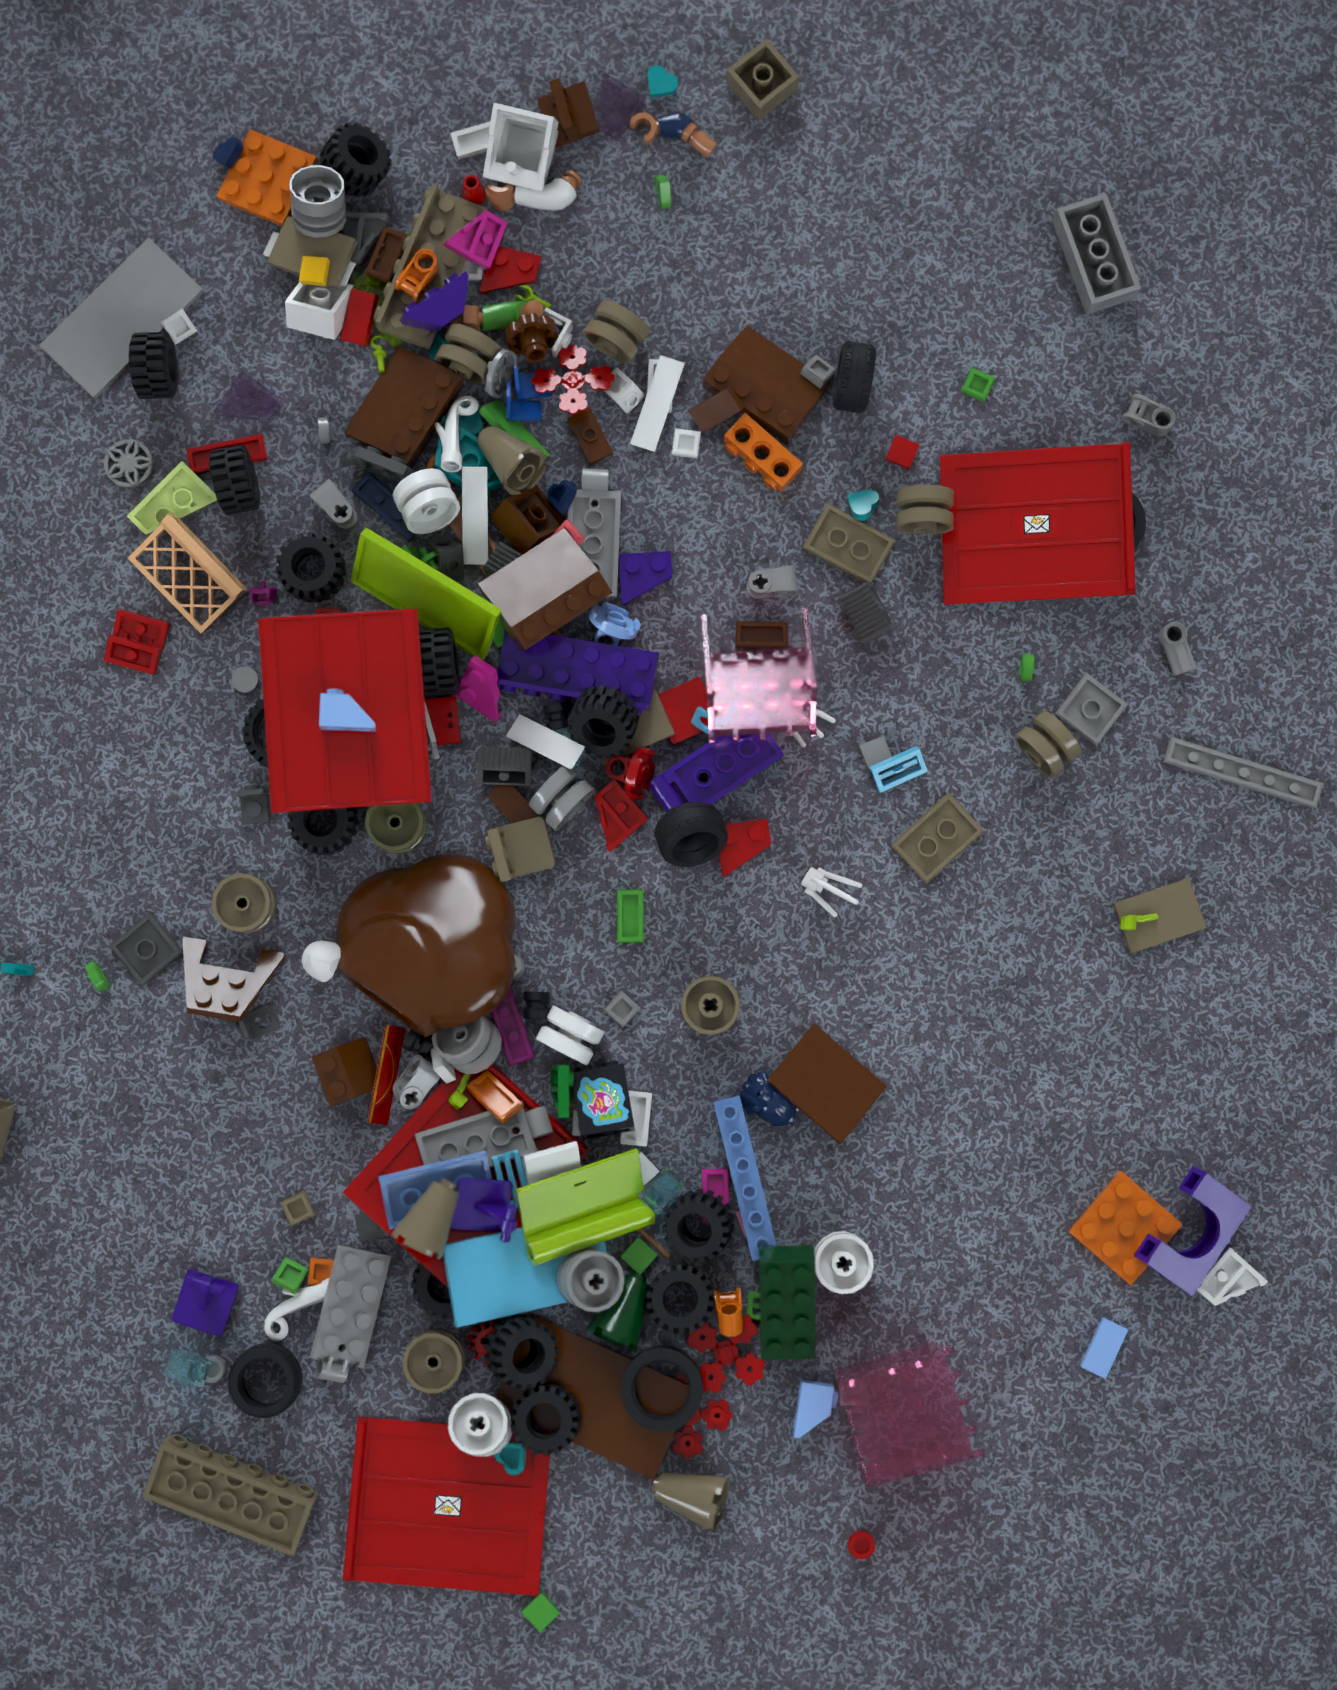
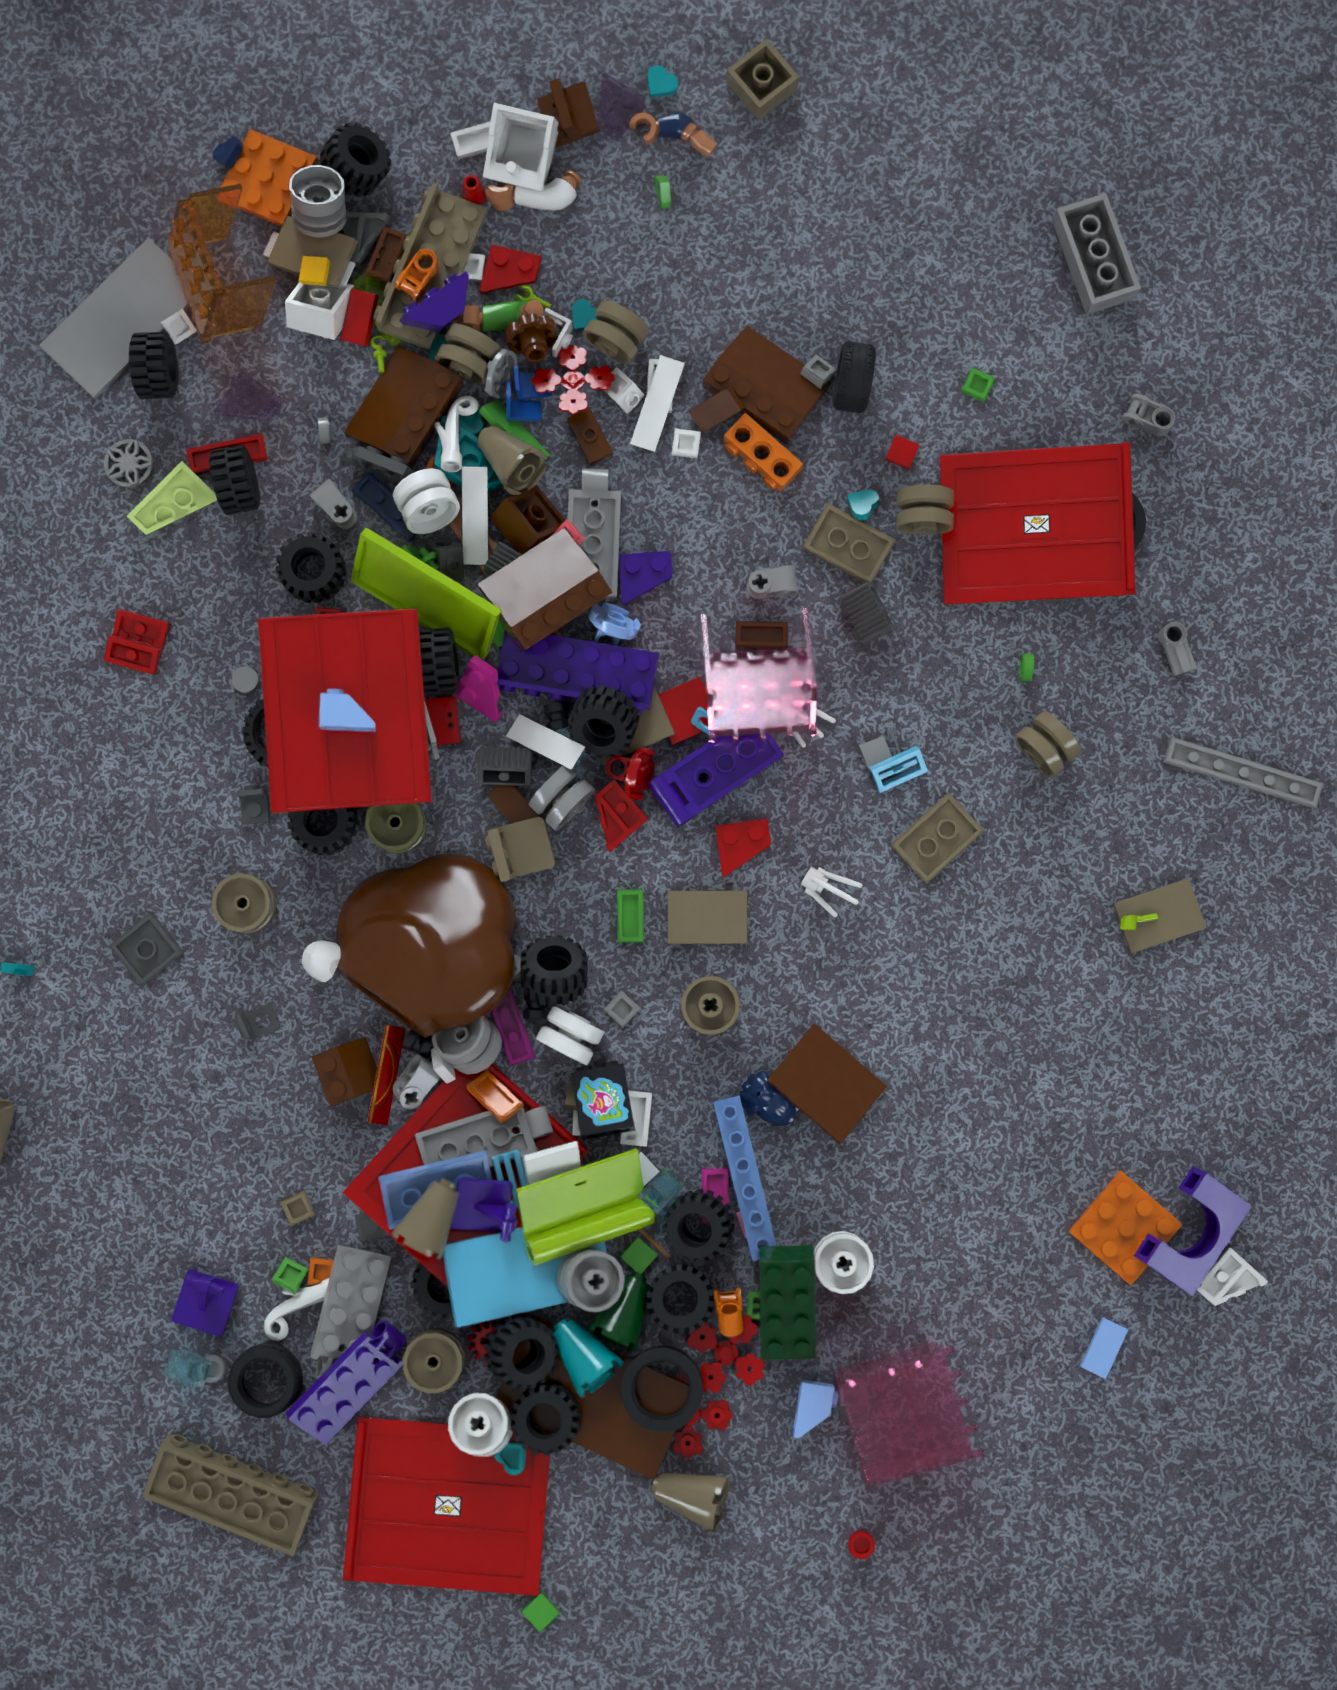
(97, 977): bright green tile -> none
(204, 558): light nougat fence -> none
(214, 308): none -> clear orange windscreen
(222, 990): wing -> none
(263, 596): magenta piece -> none
(349, 1383): none -> hinge
(458, 1099): lime hand -> none
(478, 239): dark pink wing -> none
(554, 986): none -> black tyre
(561, 1080): green wing -> none
(562, 495): dark blue tile -> none
(582, 314): none -> teal tile
(584, 1357): none -> teal cone
(687, 819): black tyre -> none
(707, 917): none -> dark tan tile
(1091, 709): light grey tile -> none

